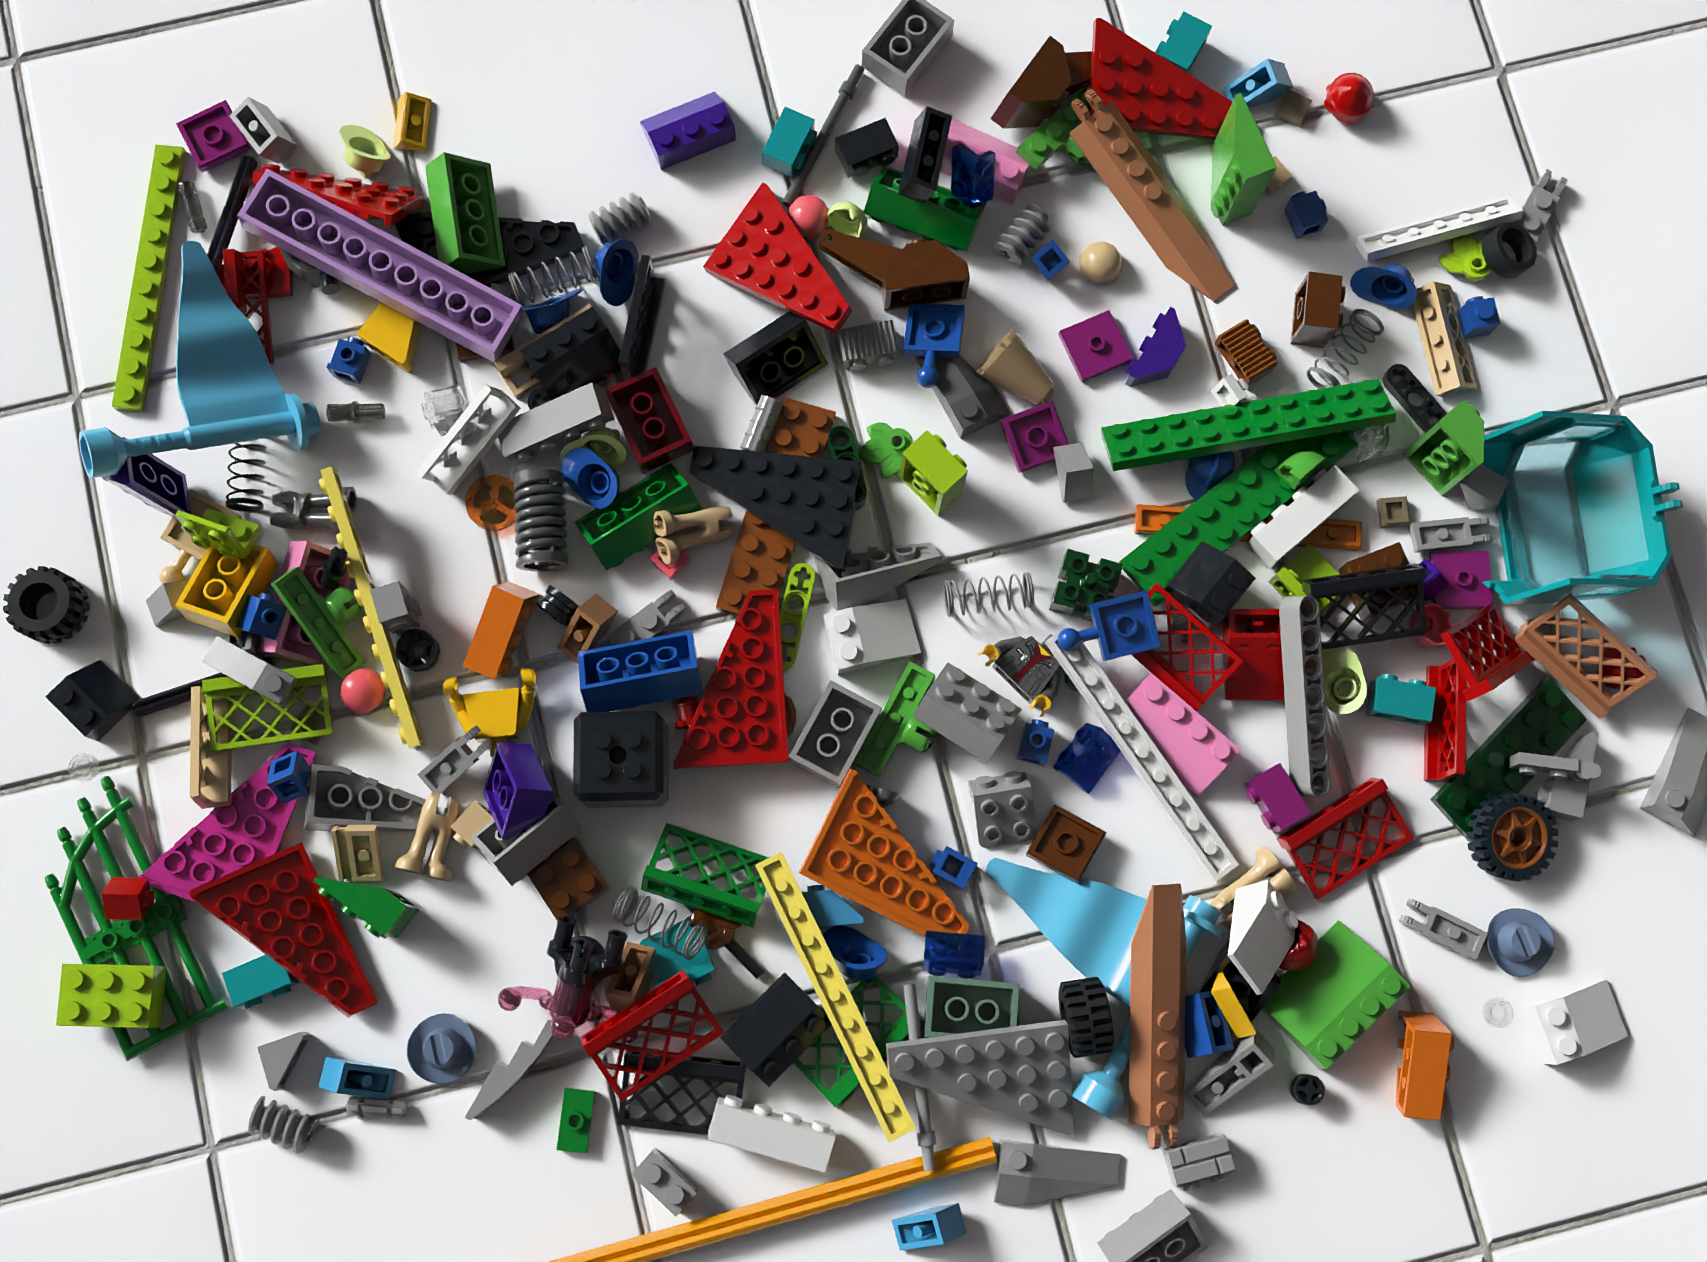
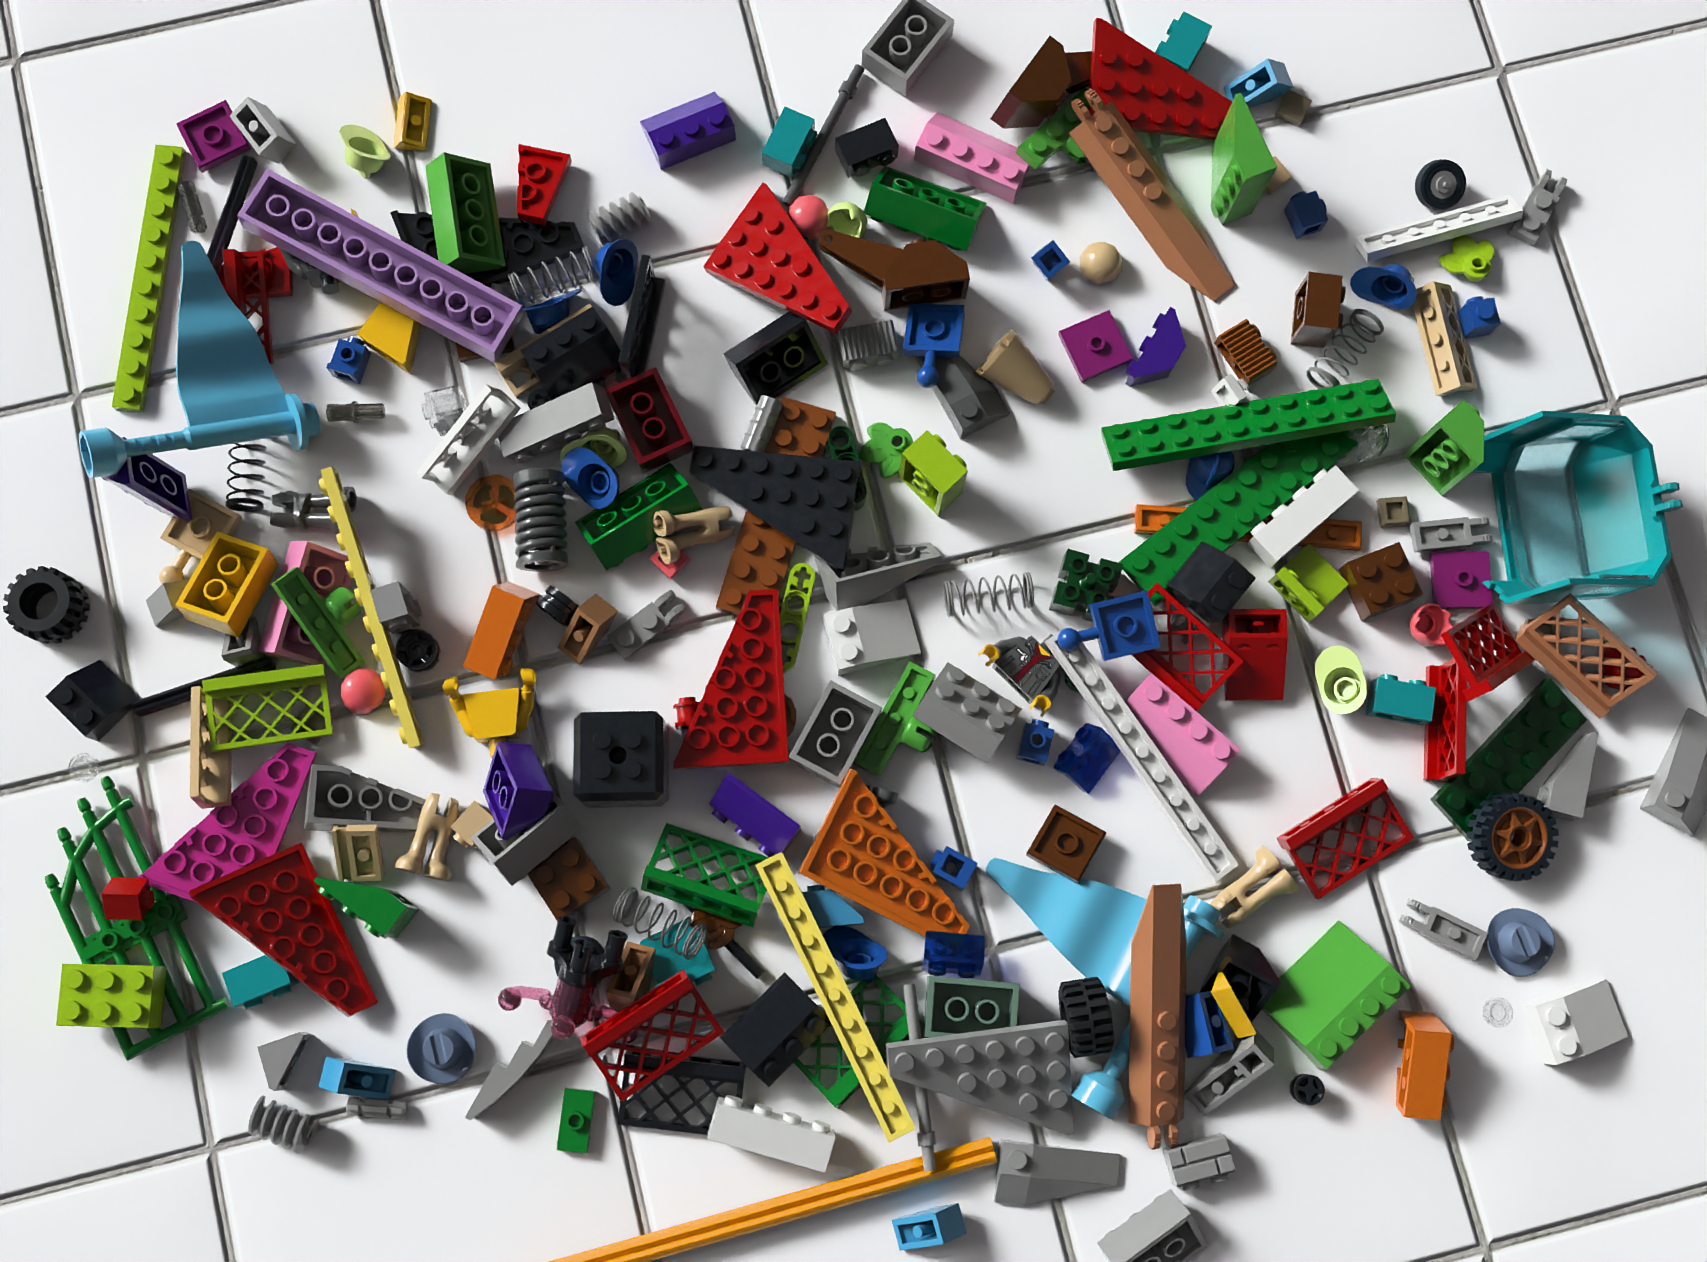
(220, 531): lime bracket -> none
(250, 670): slope -> none
(262, 615): blue brick -> none
(289, 777): blue brick -> none
(334, 568): black axle -> none
(353, 196): red wing -> none
(453, 762): light grey hinge -> none
(540, 181): none -> red wing
(639, 672): blue brick -> none
(665, 1182): light grey brick -> none
(753, 816): none -> dark purple slope
(925, 155): black brick -> none
(972, 175): clear blue bracket -> none
(1003, 808): light grey bracket -> none
(1021, 234): light grey piece -> none
(1033, 435): magenta plate -> none
(1074, 472): light grey slope -> none
(1260, 933): white slope -> none
(1276, 798): magenta brick -> none
(1299, 467): bright green brick -> none
(1303, 950): red hair -> none
(1304, 695): light grey beam -> none
(1349, 98): red hair -> none
(1369, 582): black fence -> none
(1416, 387): black beam -> none
(1434, 580): dark purple slope -> none
(1440, 184): none -> black wheel
(1483, 488): light grey slope -> none
(1520, 242): black tyre -> none
(1557, 767): light grey hinge -> none

